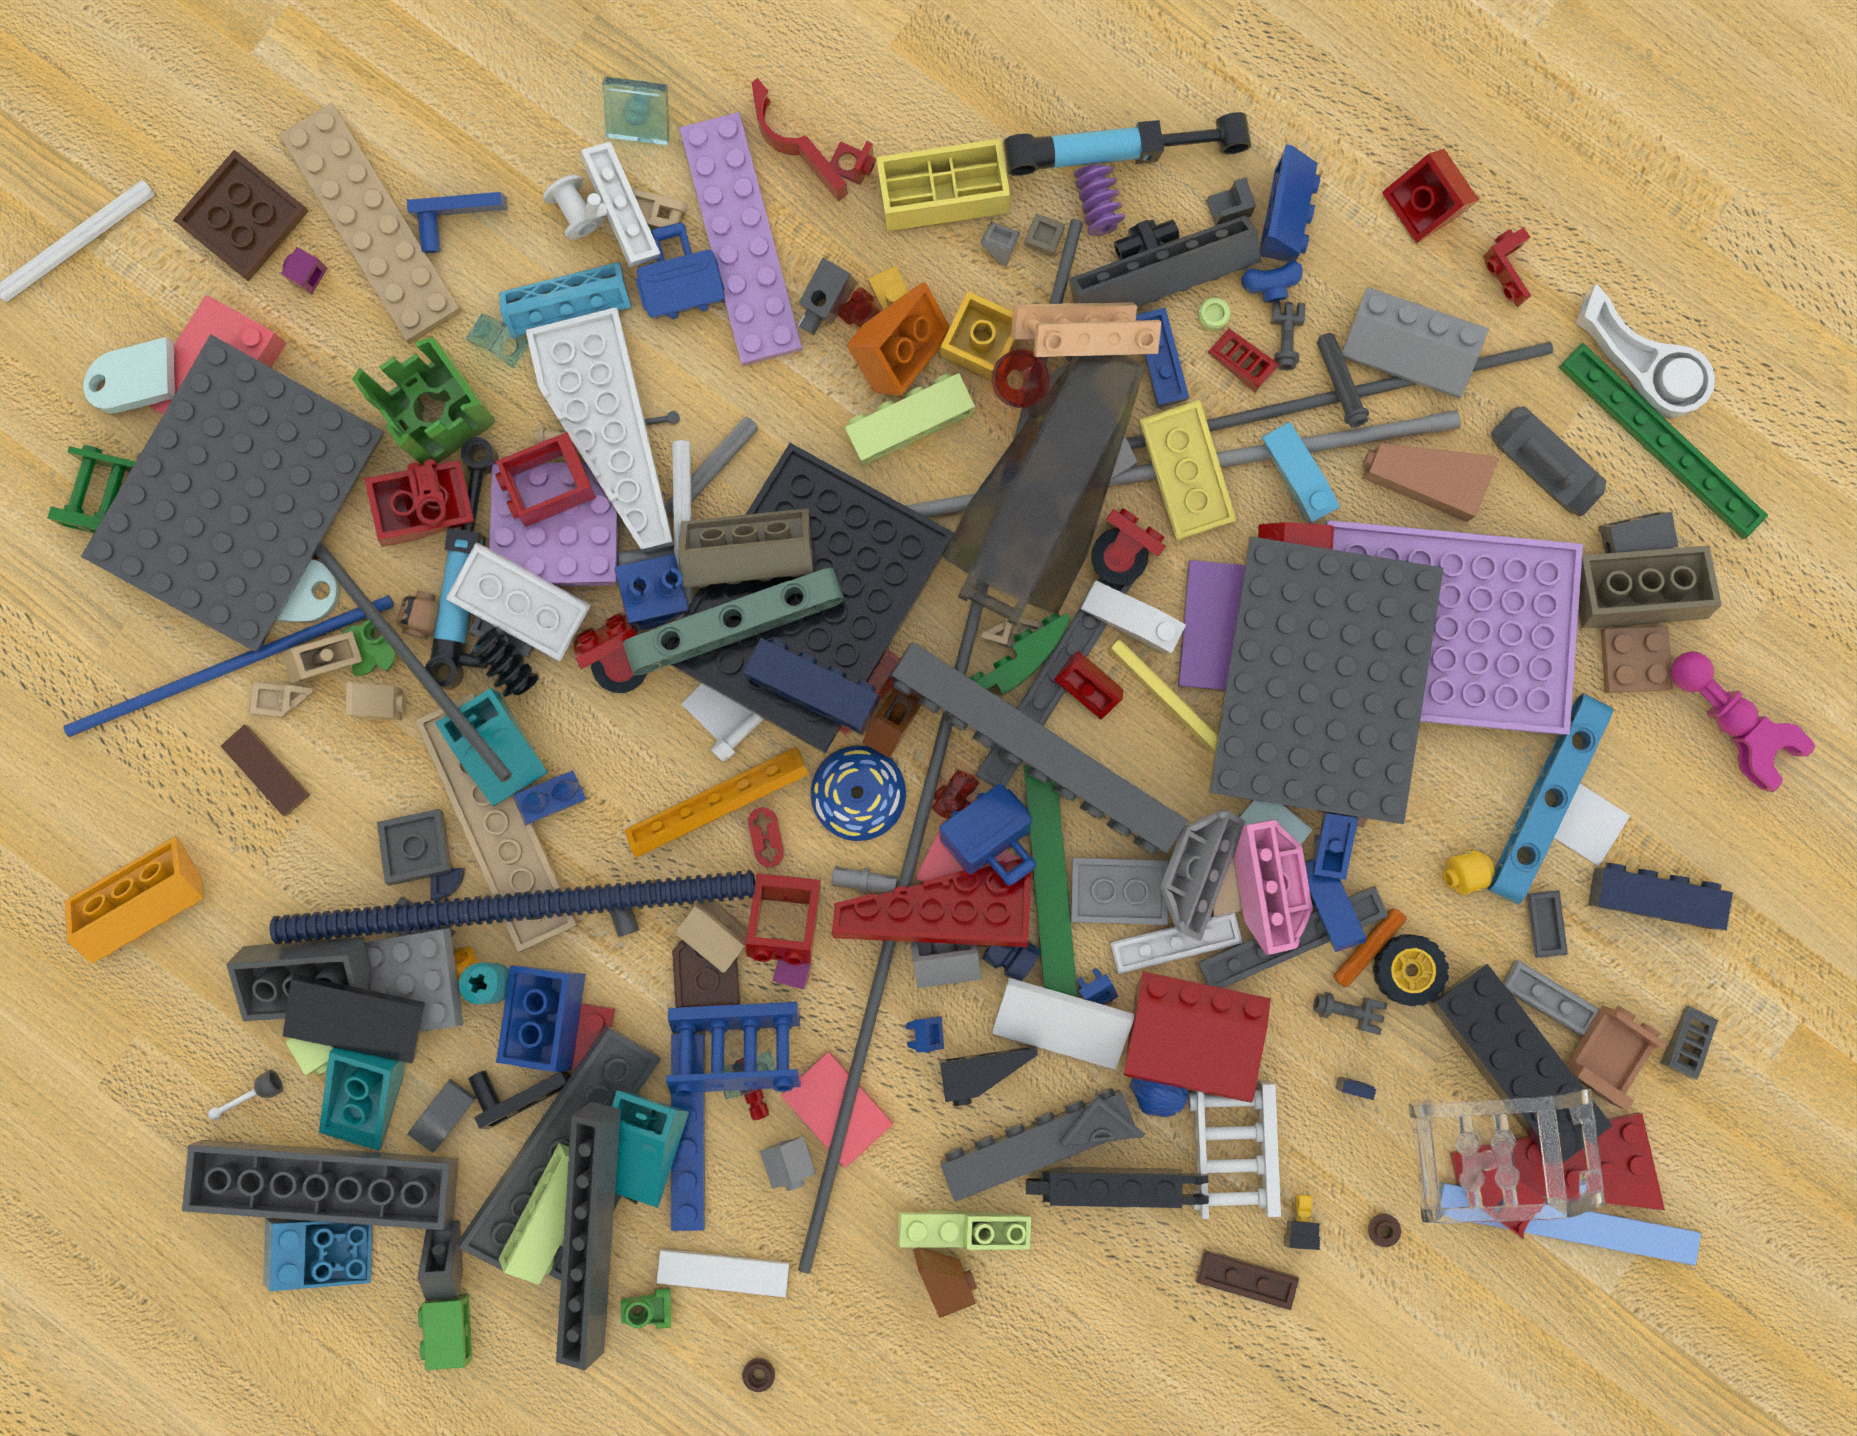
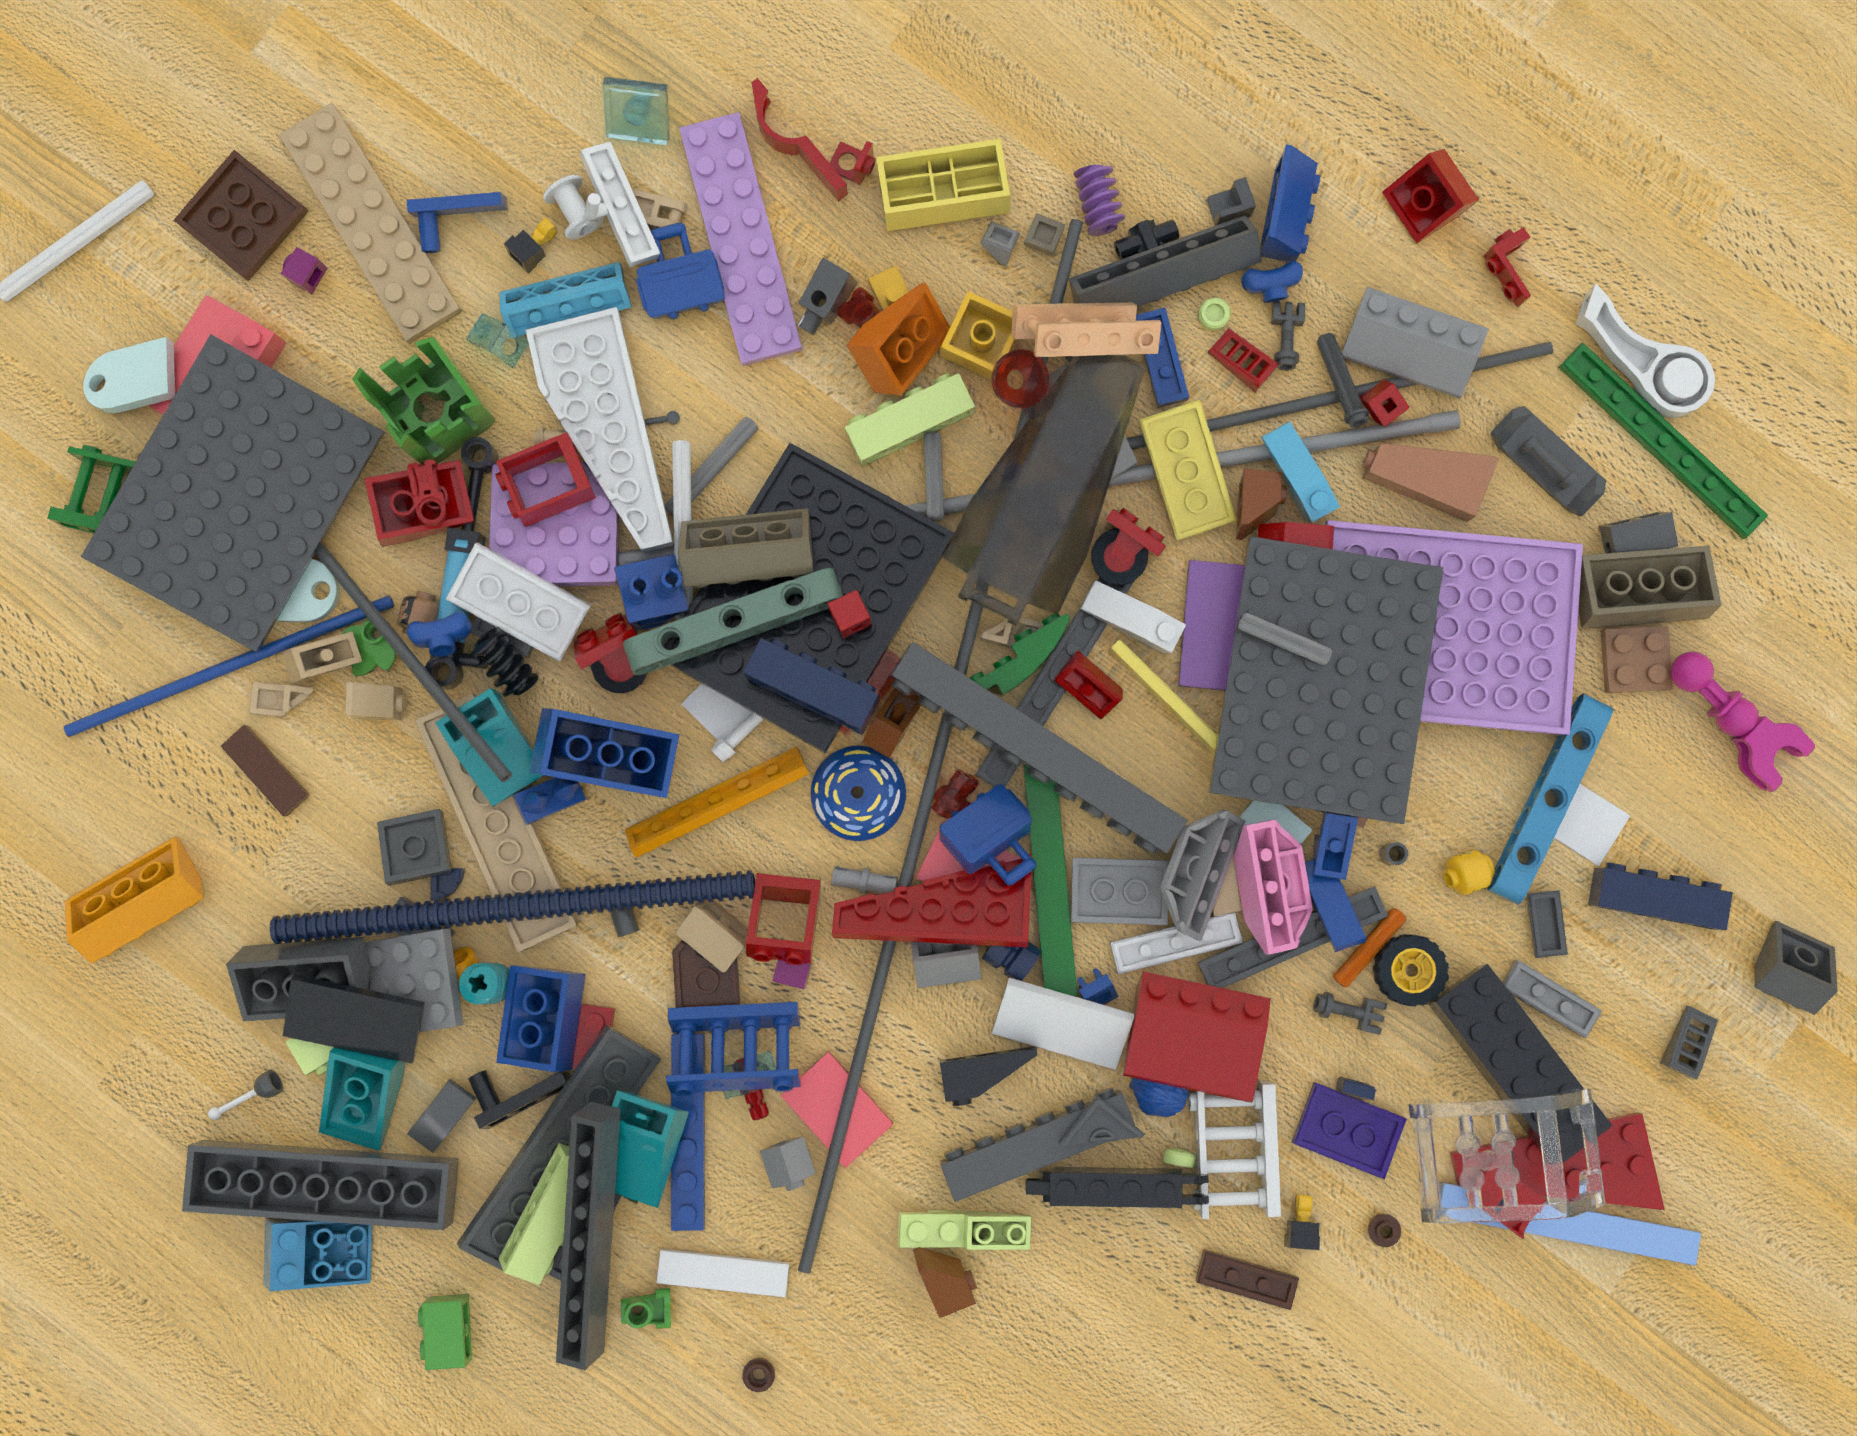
(440, 634): none -> blue piece
(441, 1263): dark grey slope -> none
(527, 249): none -> black piece
(604, 752): none -> blue brick
(774, 836): red beam -> none
(849, 613): none -> red piece
(927, 1034): blue tile -> none
(933, 476): none -> light grey axle
(1140, 143): black piece -> none
(1179, 1157): none -> yellowish green tile
(1258, 499): none -> dark orange slope
(1285, 638): none -> light grey axle
(1349, 1130): none -> dark purple tile
(1391, 410): none -> red piece
(1402, 850): none -> dark grey hinge
(1613, 1054): nougat panel -> none
(1796, 968): none -> dark grey slope

